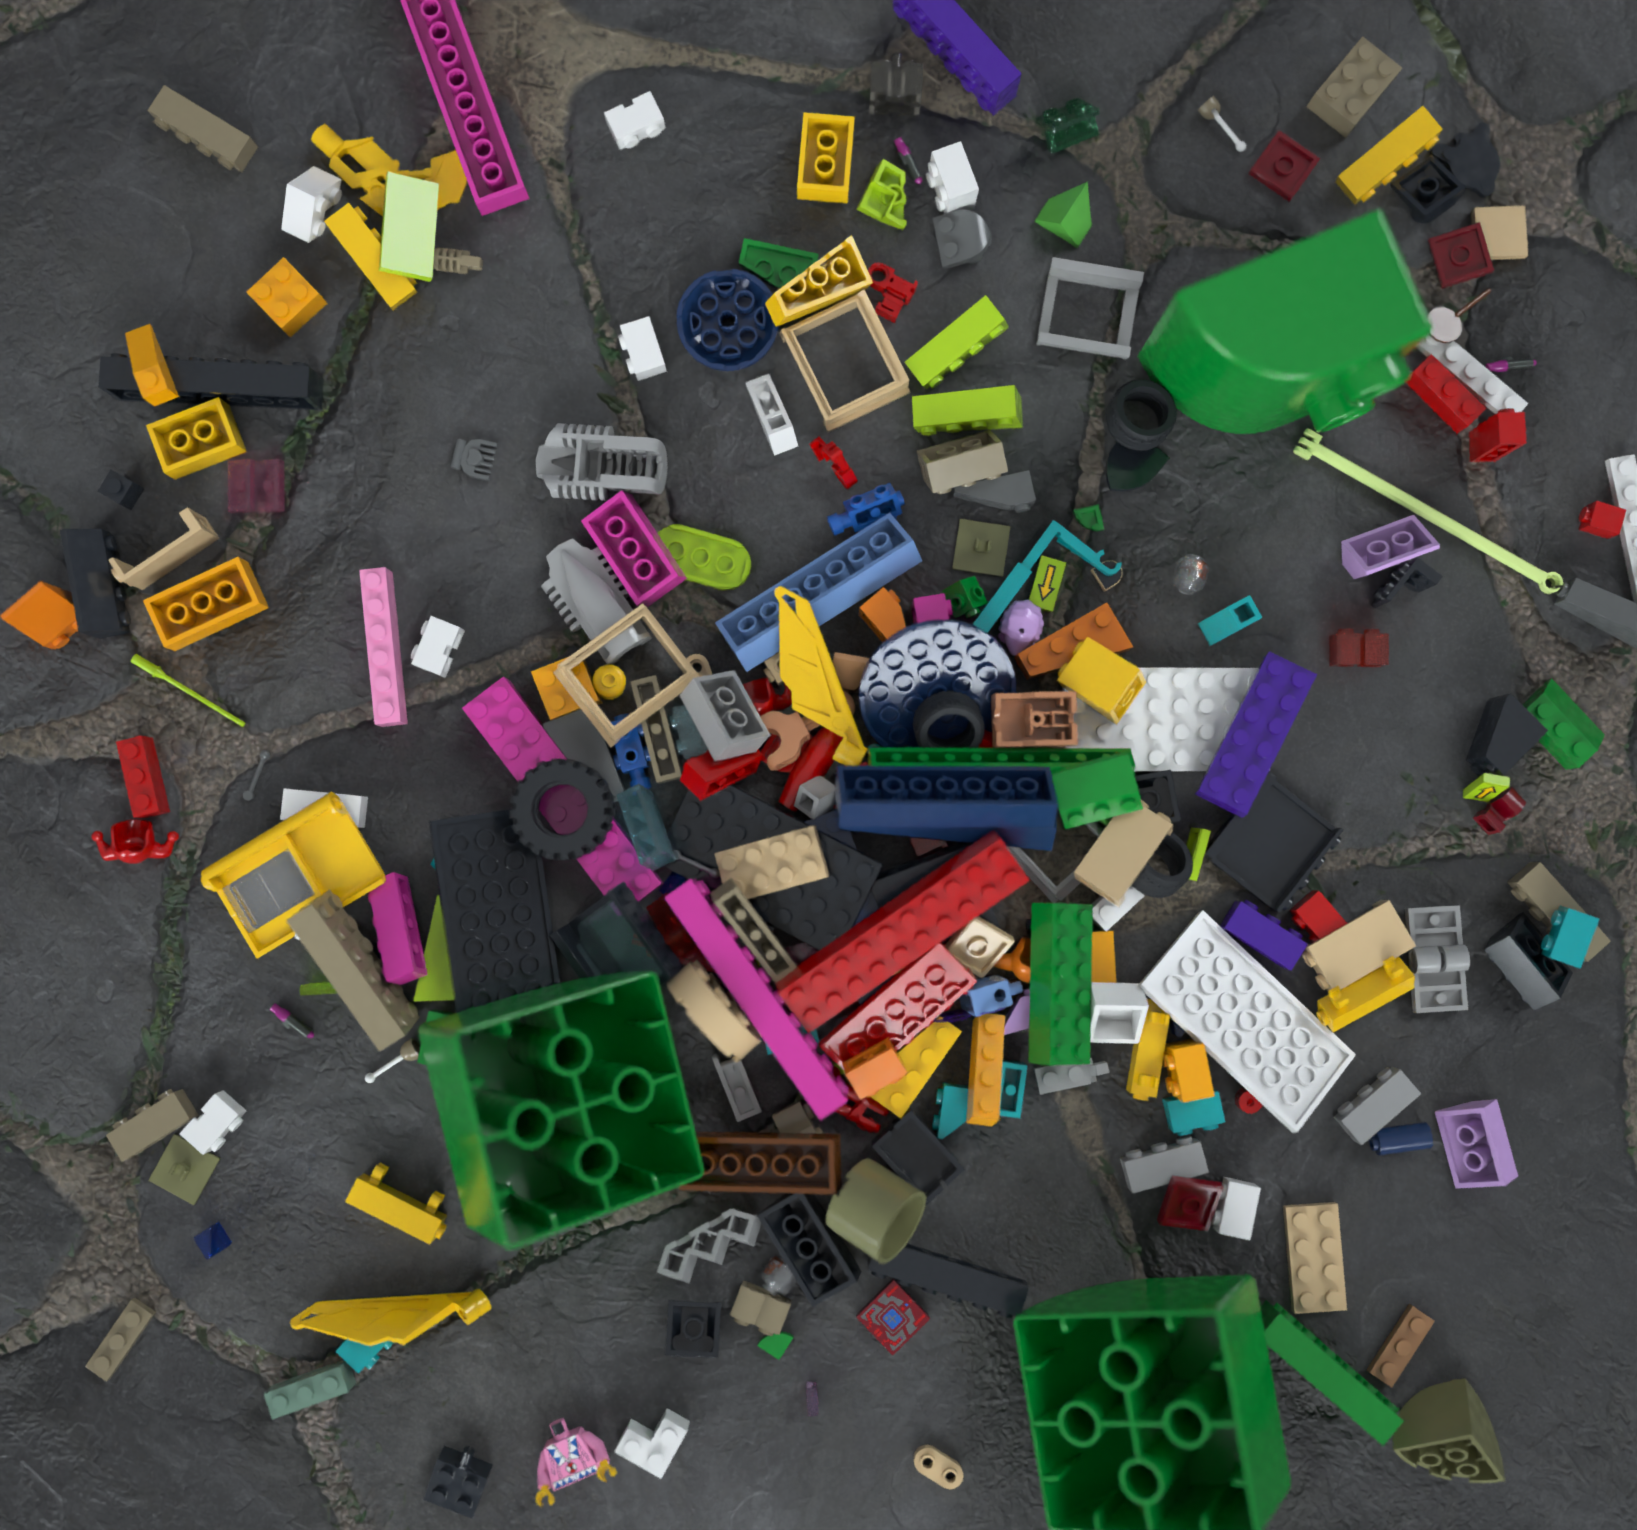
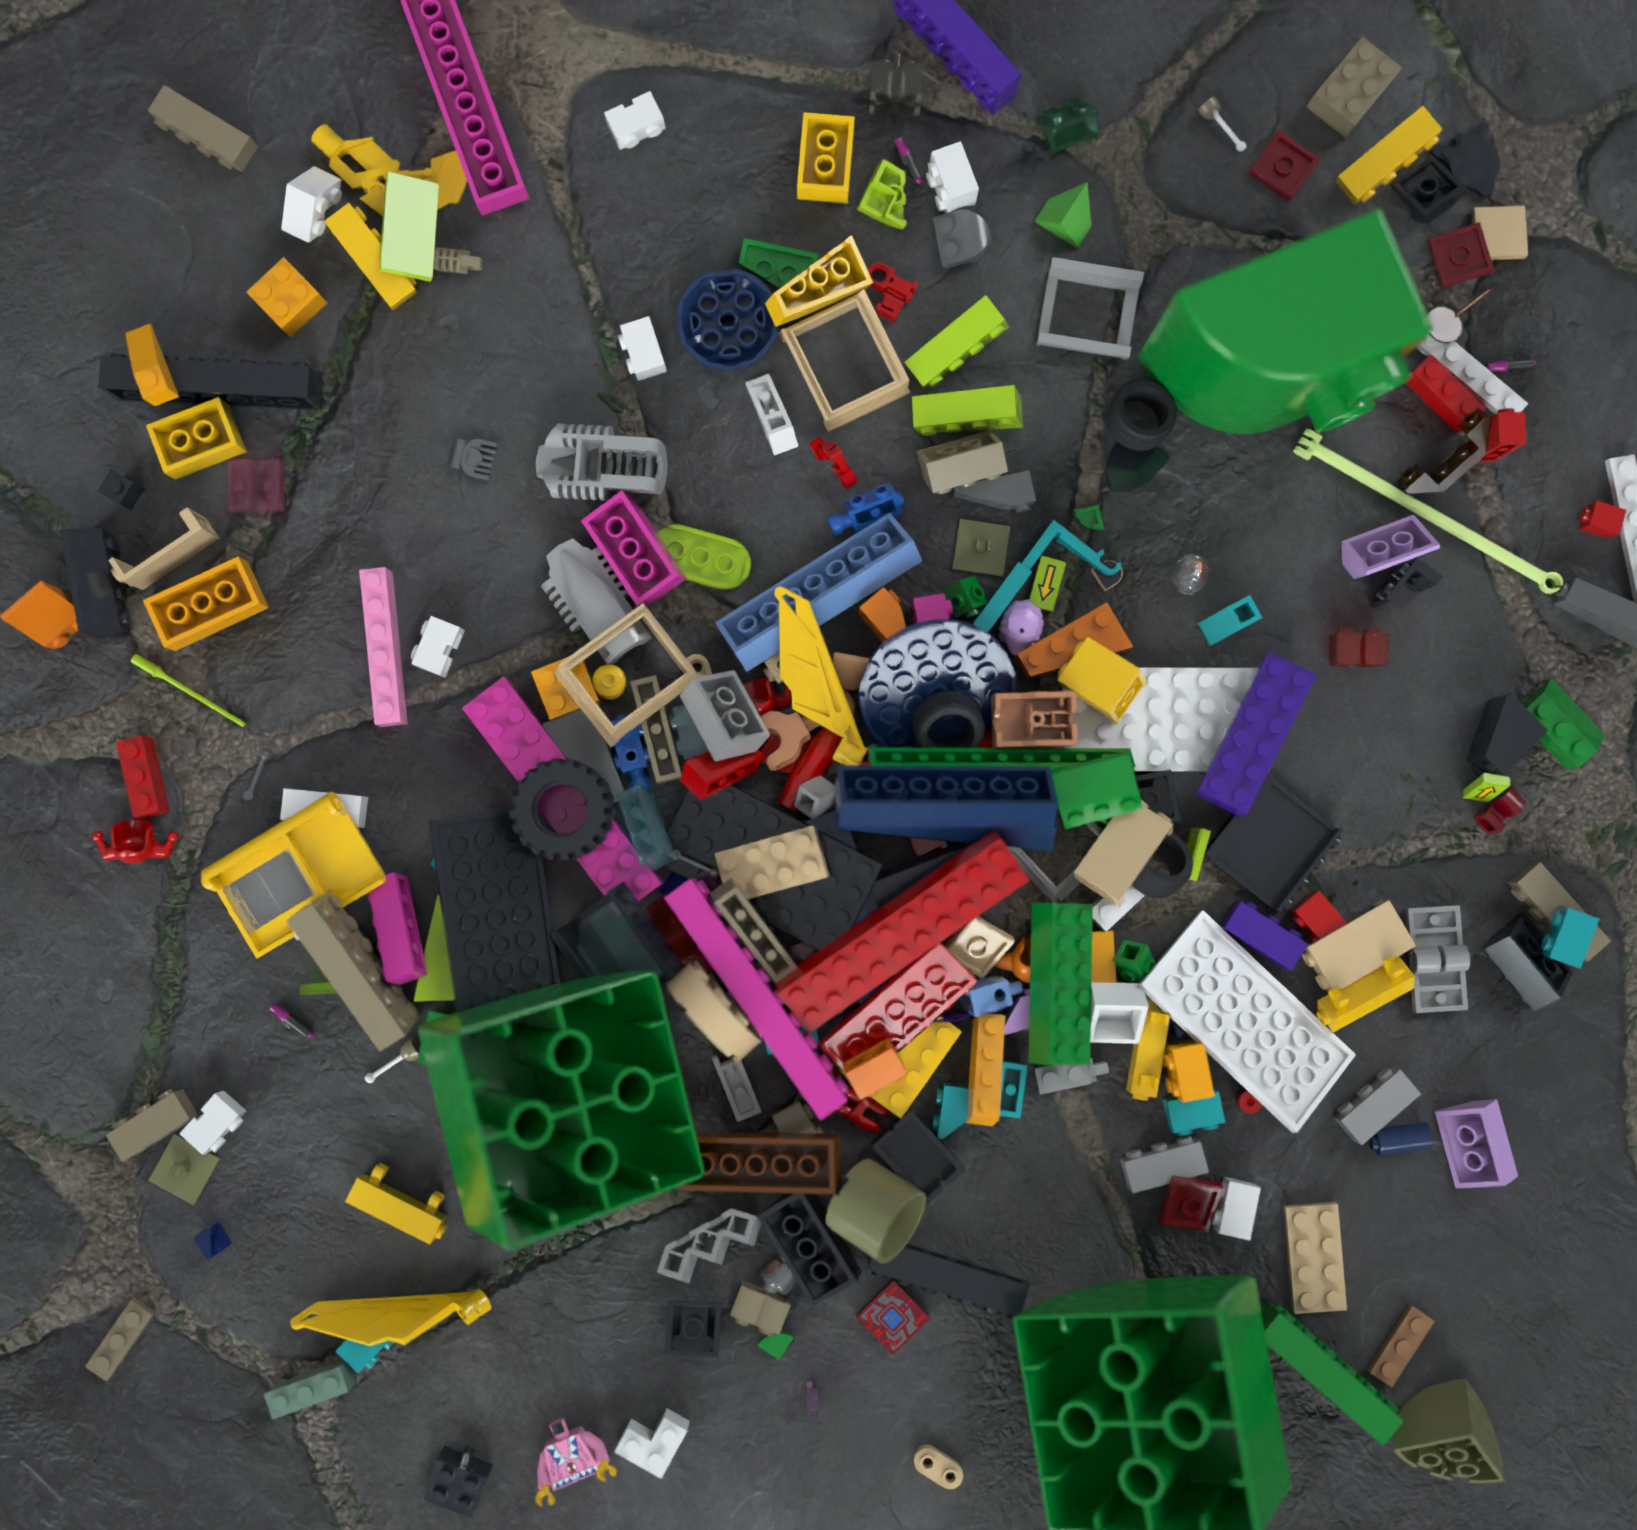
(1133, 961): none -> green brick
(1476, 428): none -> dark brown slope

